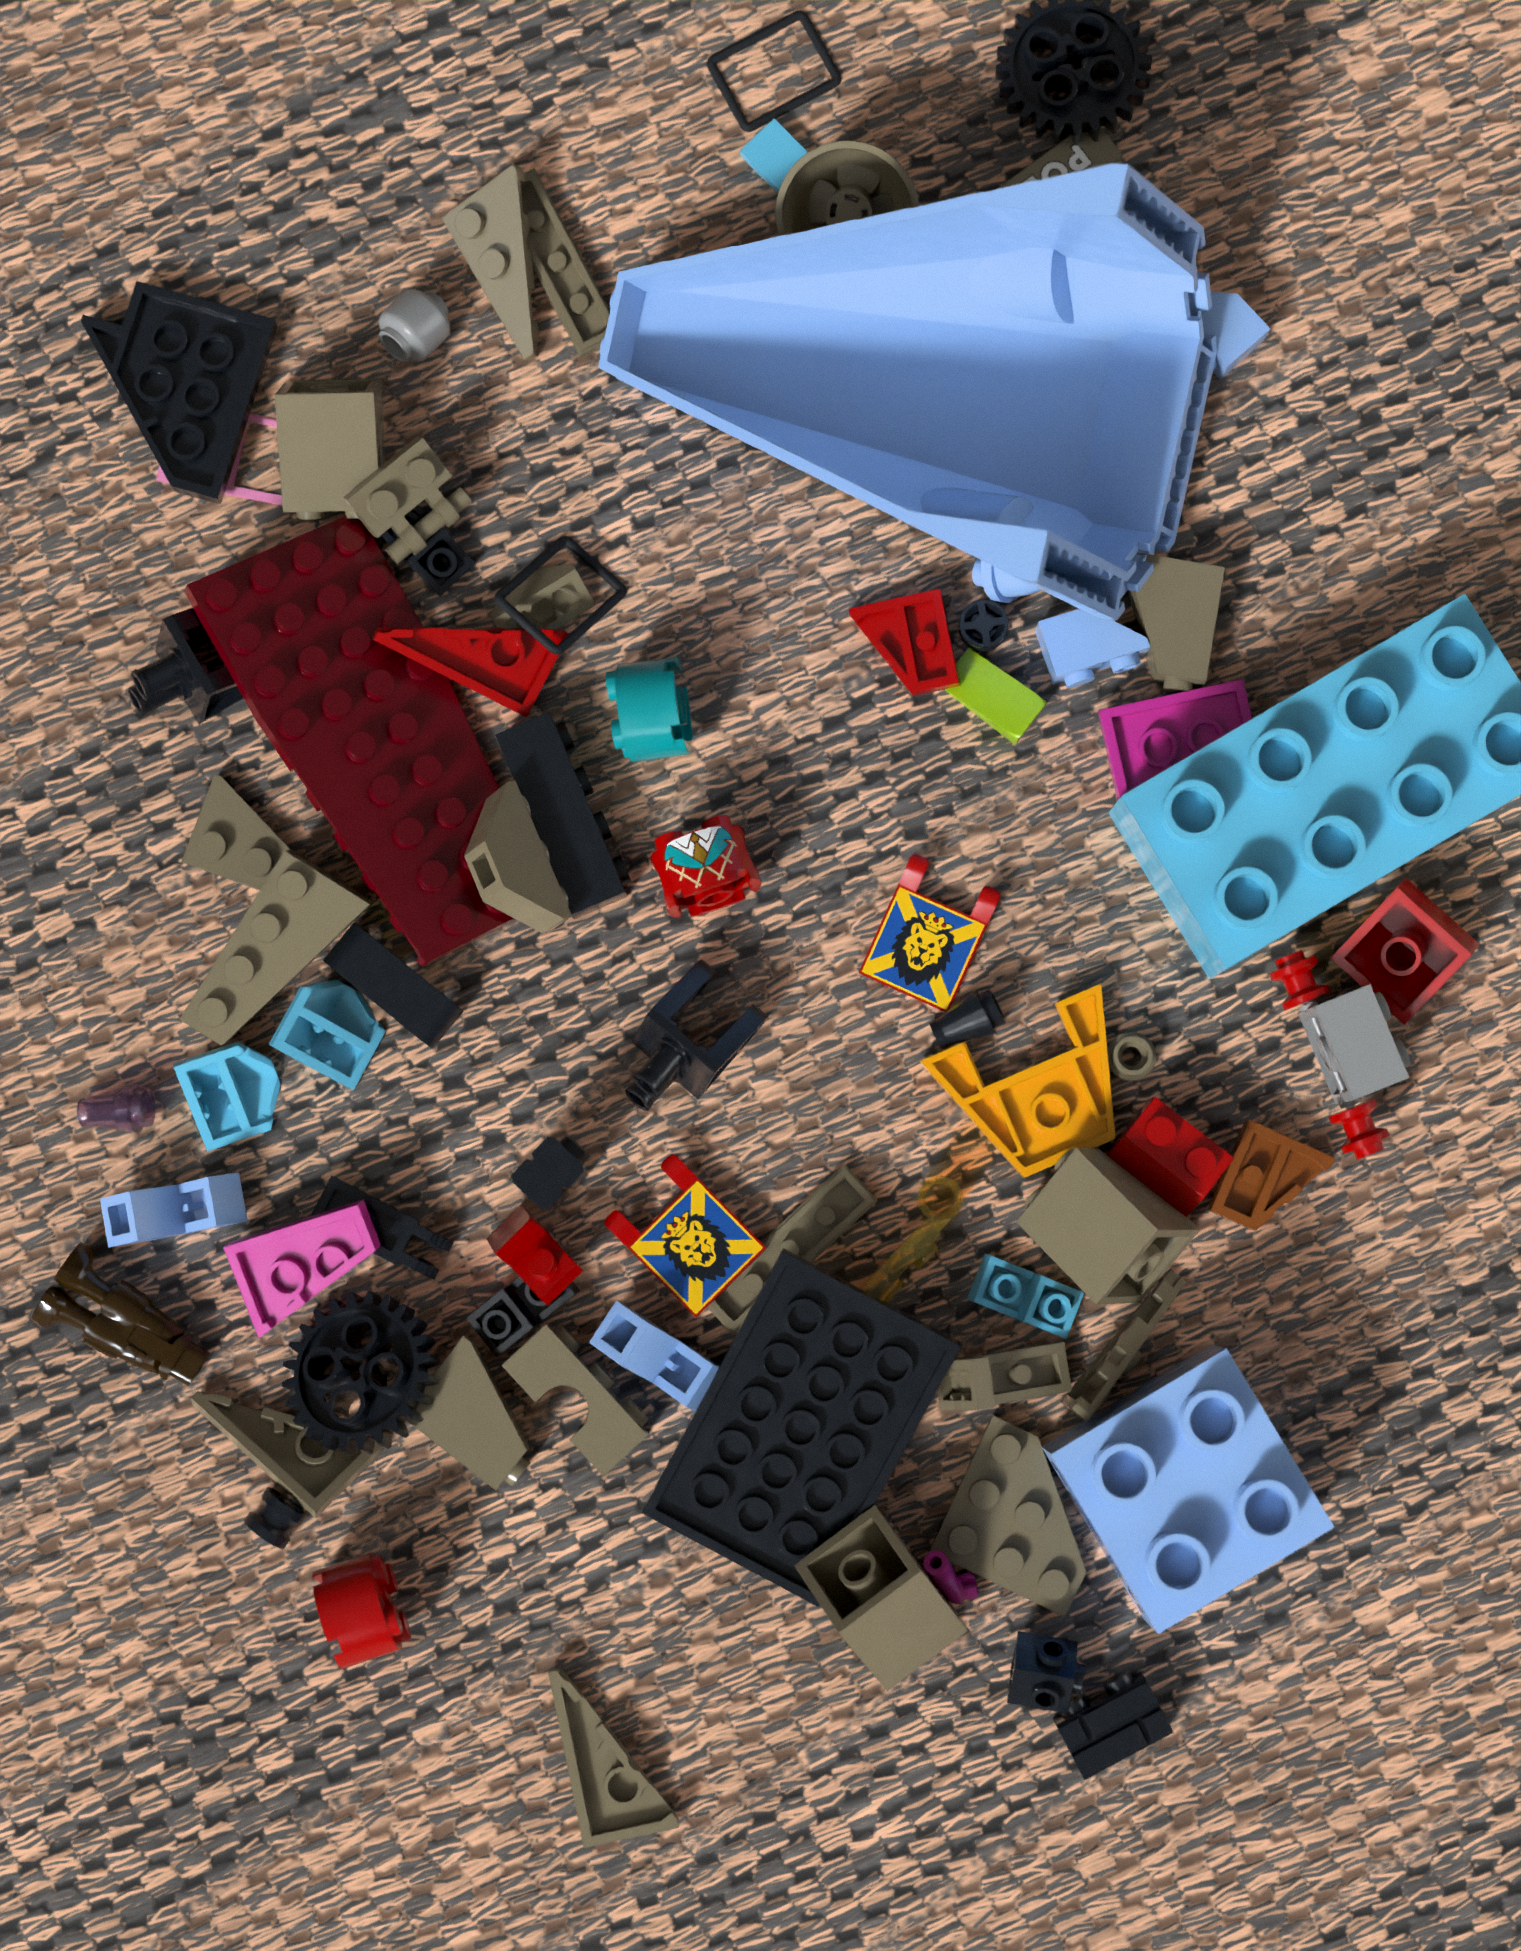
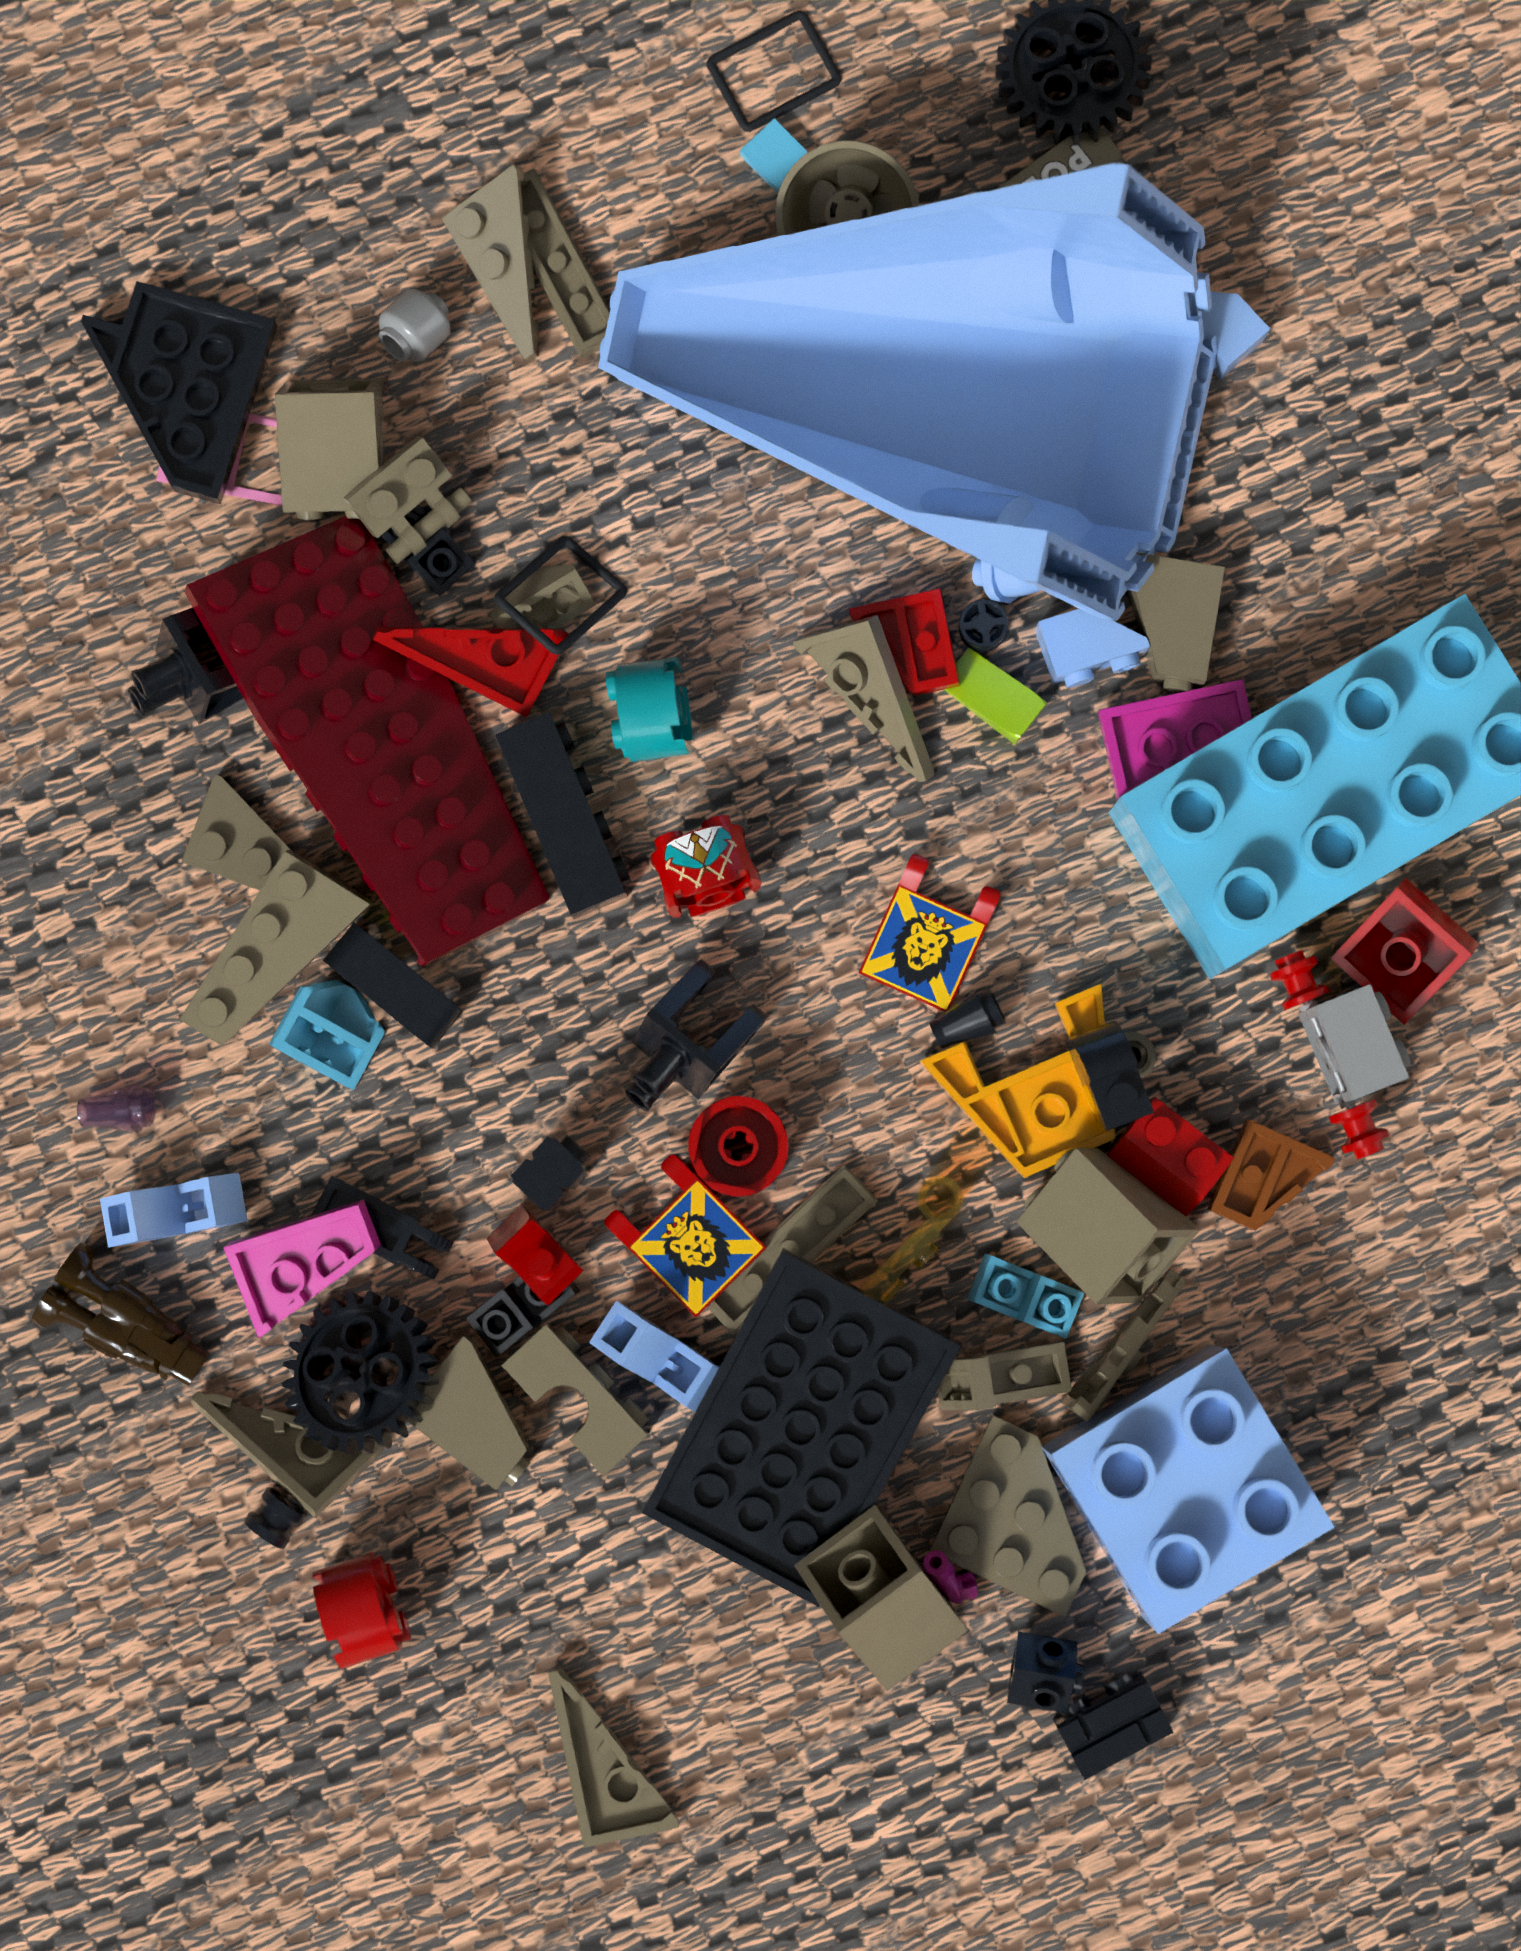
(229, 1093): medium azure slope -> none
(514, 864): dark tan slope -> none
(721, 1123): none -> red brick
(868, 680): none -> dark tan wing
(1110, 1072): none -> black brick

